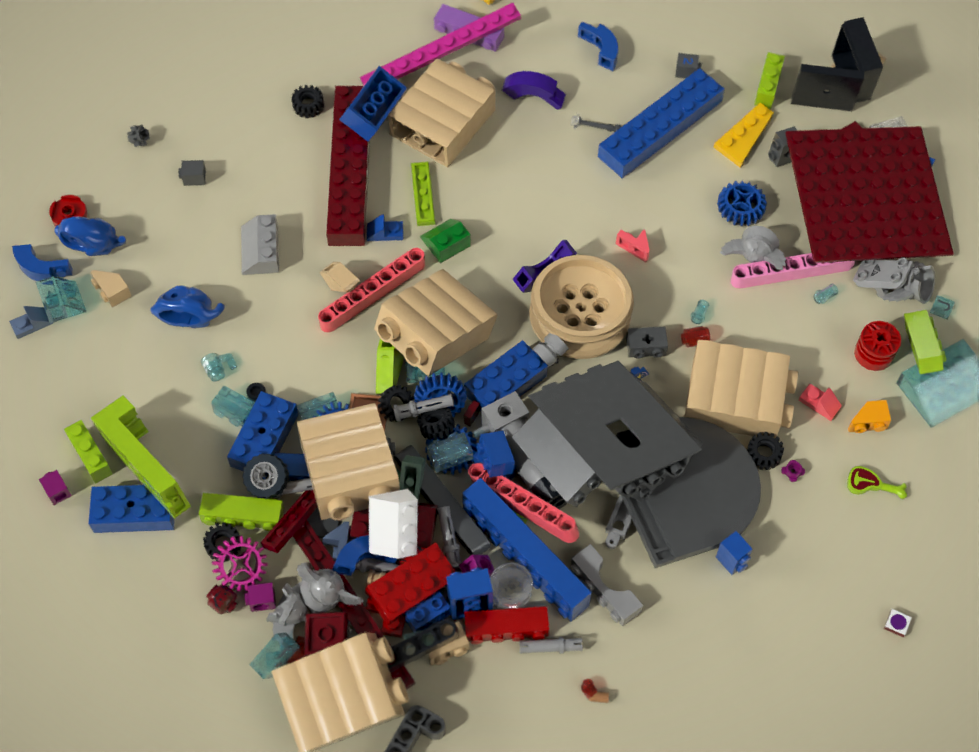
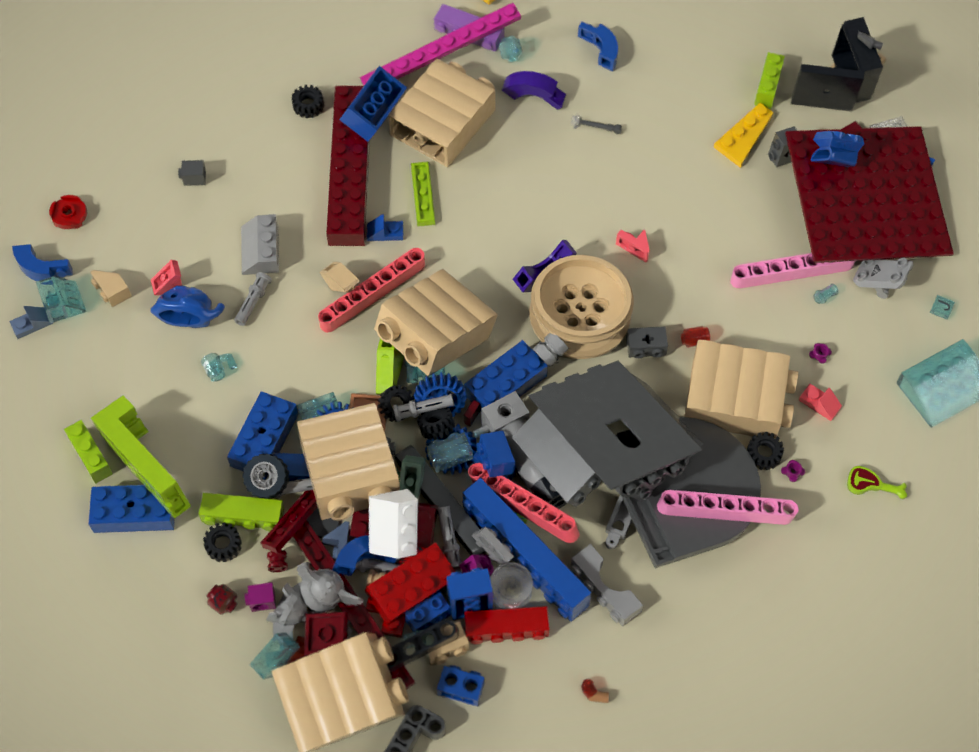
(55, 487): magenta brick -> none
(88, 235): blue piece -> none
(138, 135): dark grey gear -> none
(166, 278): none -> coral slope
(232, 406): clear light blue brick -> none
(245, 555): dark pink gear -> none
(254, 390): black tile -> none
(255, 292): none -> light grey pin
(277, 561): none -> dark red wheel
(447, 239): green slope -> none
(458, 690): none -> blue brick
(497, 551): none -> light grey plate
(510, 48): none -> clear light blue head
(551, 645): light grey pin -> none
(640, 373): blue tile -> none
(660, 123): blue brick -> none
(687, 65): dark grey brick -> none
(698, 315): clear light blue pin -> none
(734, 553): blue brick -> none
(736, 503): none -> bright pink beam
(740, 209): blue gear -> none
(757, 245): light grey helmet -> none
(819, 347): none -> magenta plate
(837, 148): none -> blue piece
(869, 41): none -> flat silver bar
(872, 416): light orange slope -> none
(877, 345): red wheel -> none
(897, 623): tile -> none
(918, 285): light grey helmet -> none
(924, 342): lime brick -> none

